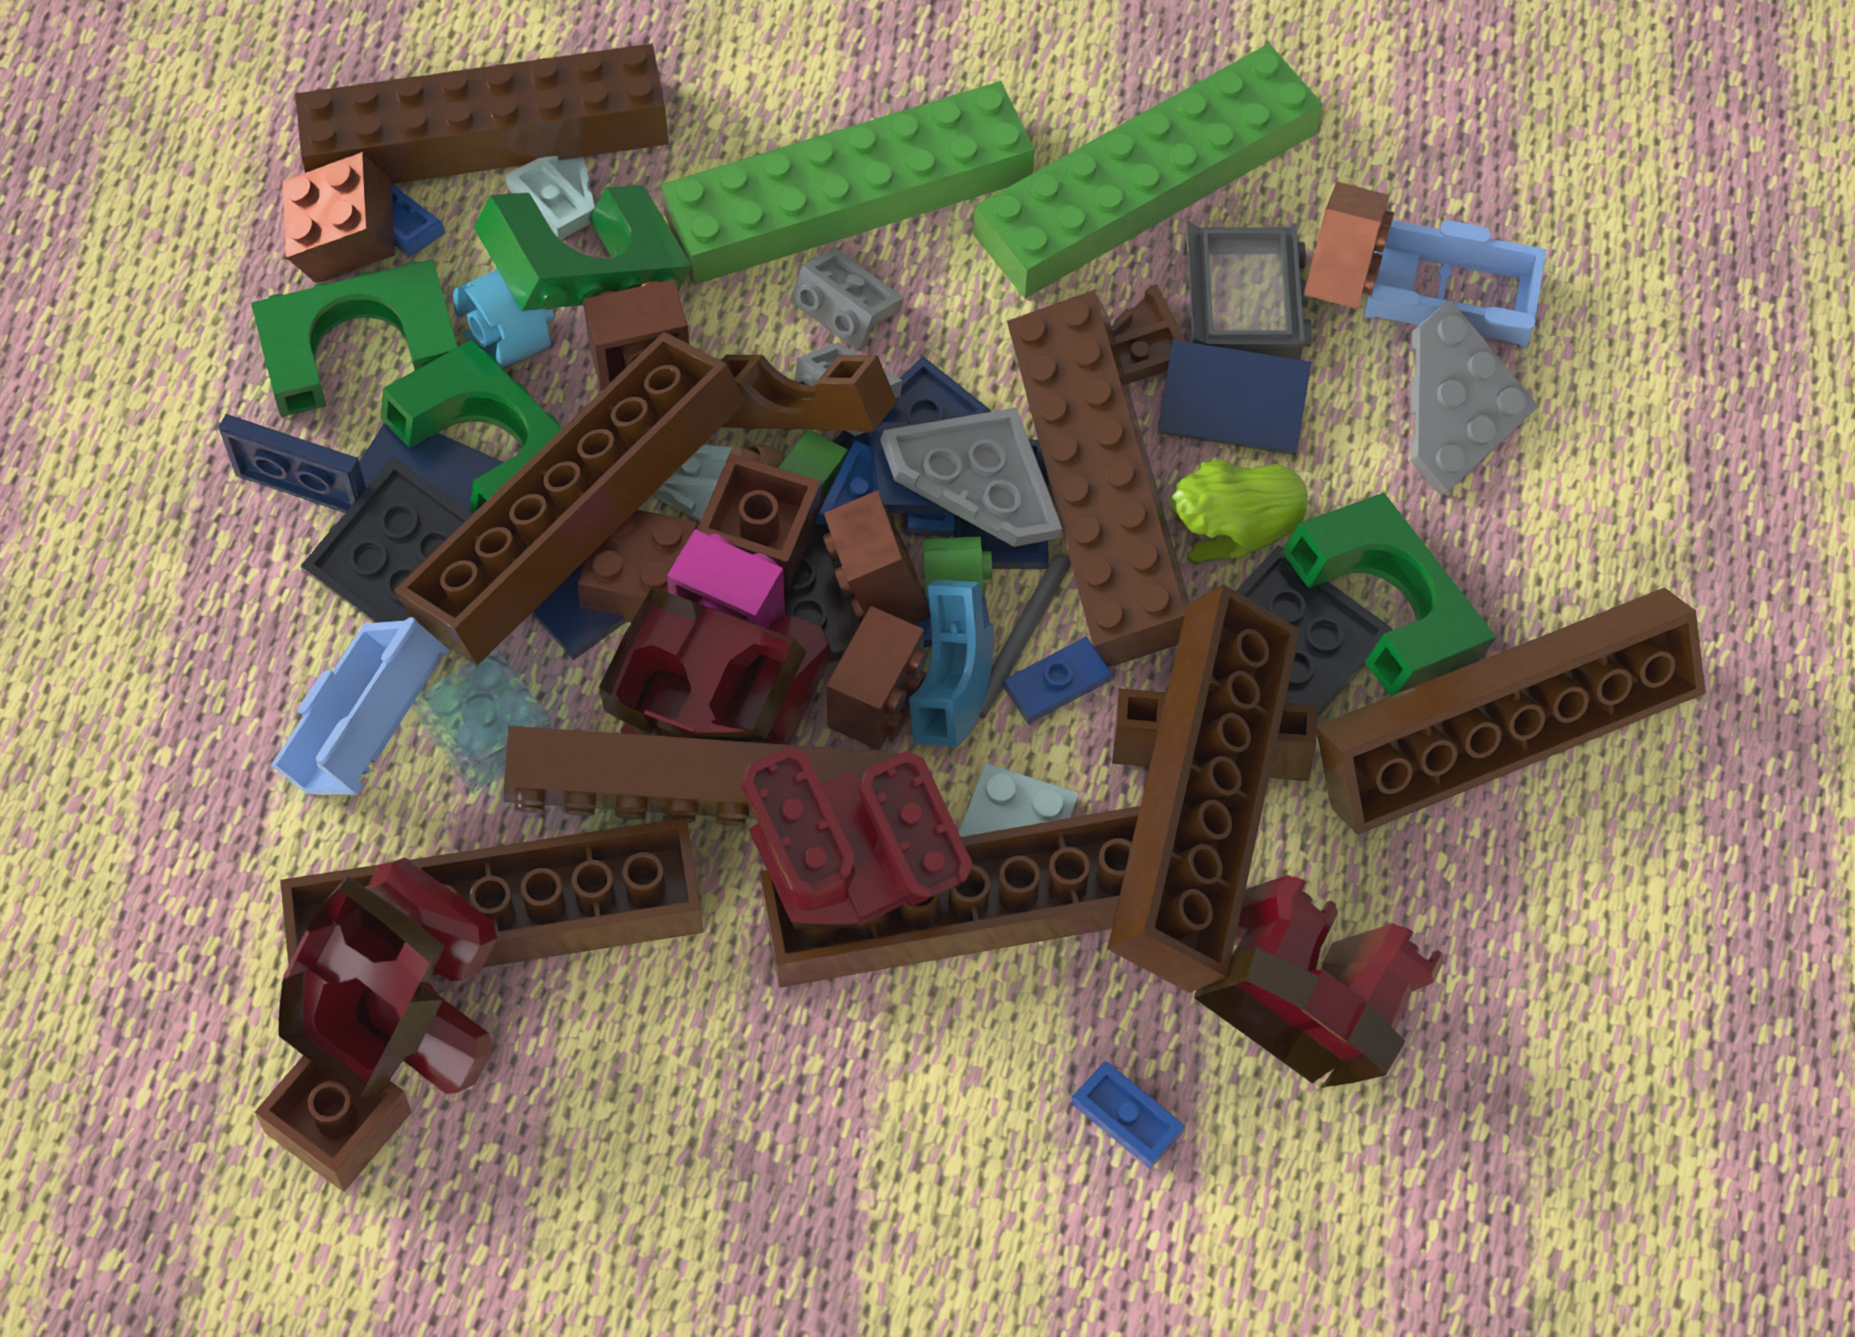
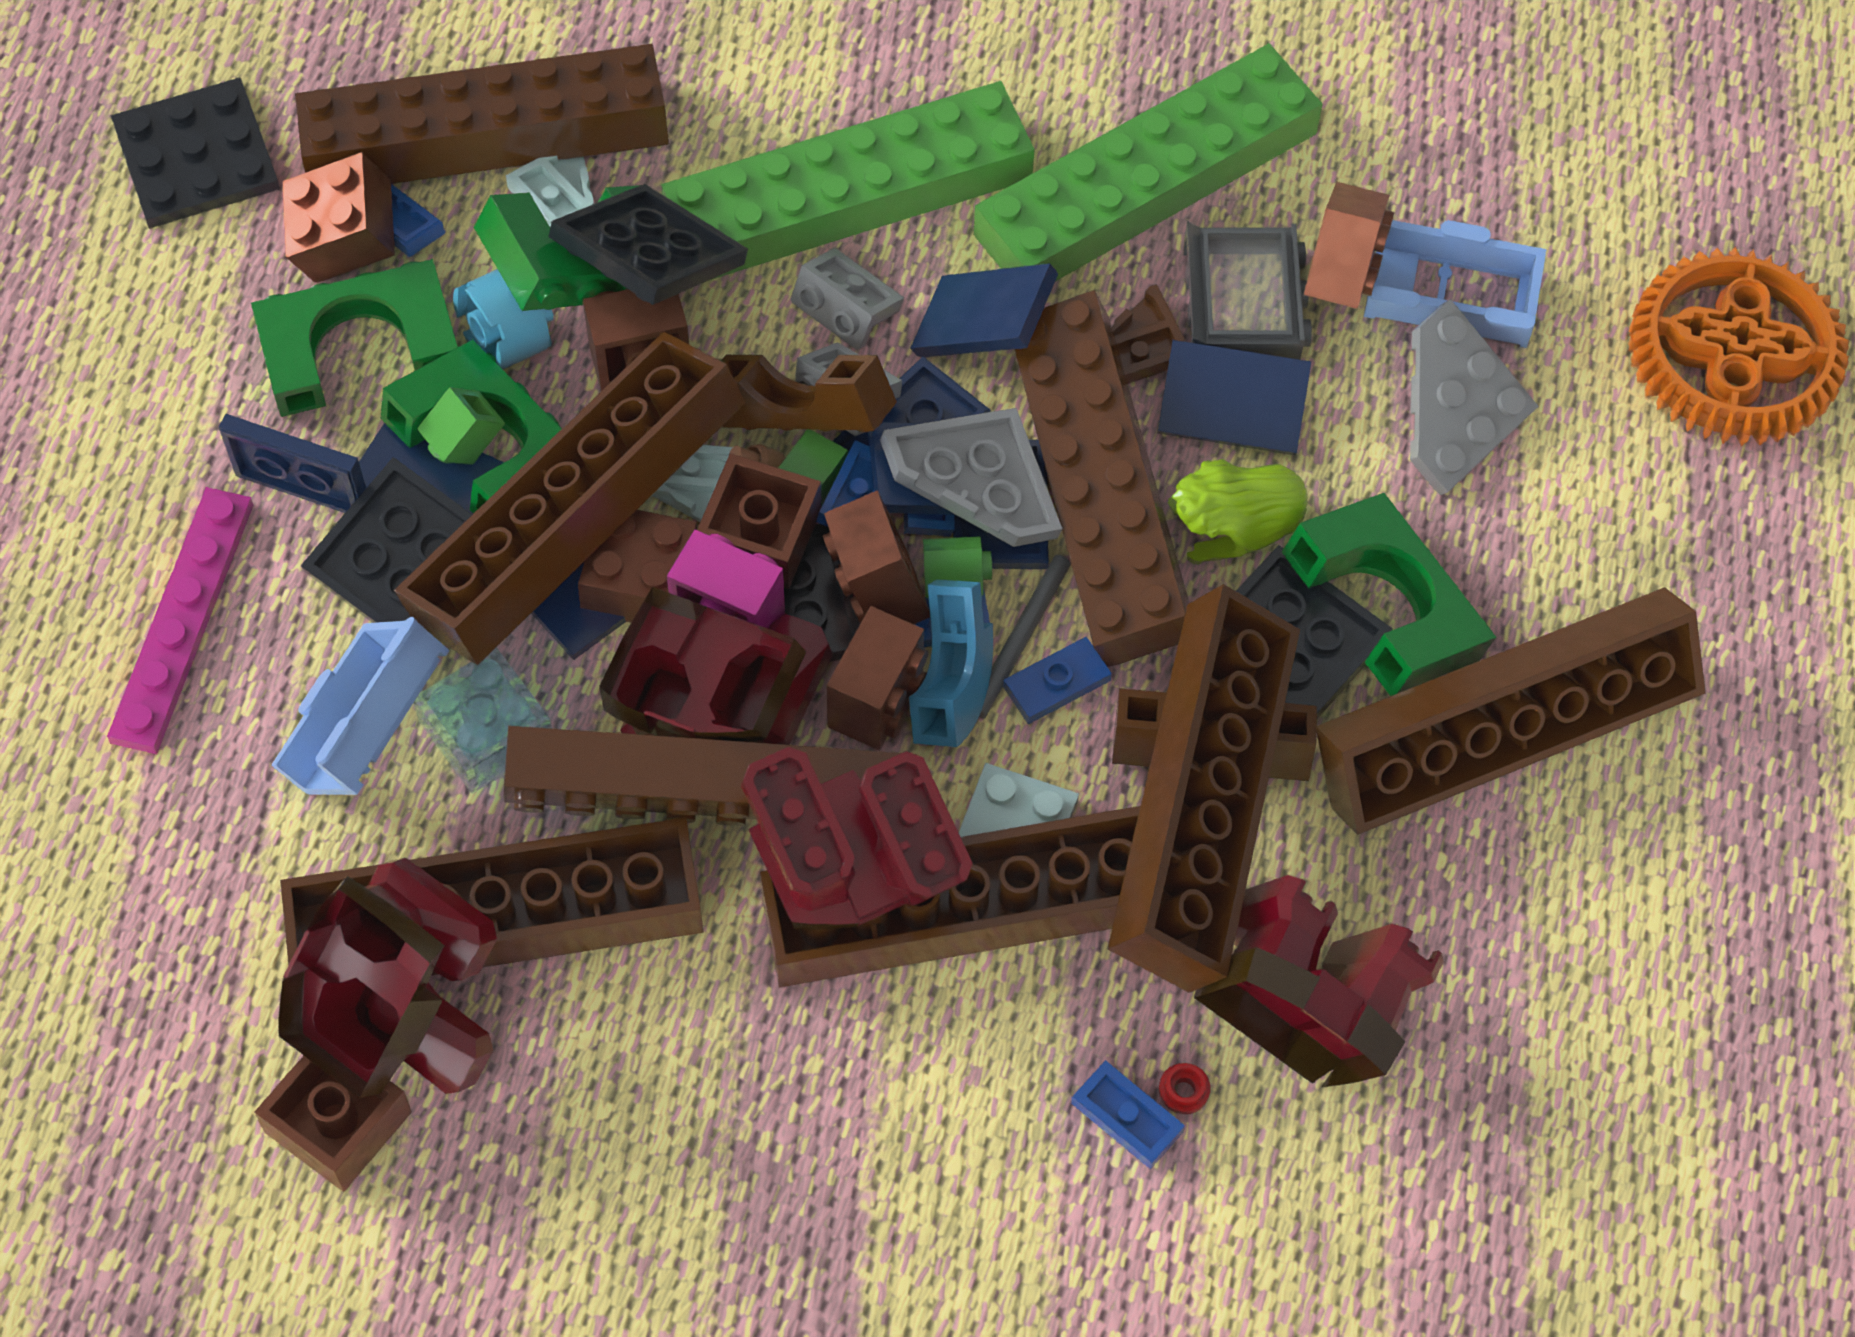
(180, 621): none -> dark pink plate
(195, 152): none -> black plate
(460, 426): none -> bright green brick
(648, 243): none -> black plate
(984, 311): none -> dark blue tile
(1188, 1074): none -> red plate
(1738, 346): none -> orange gear

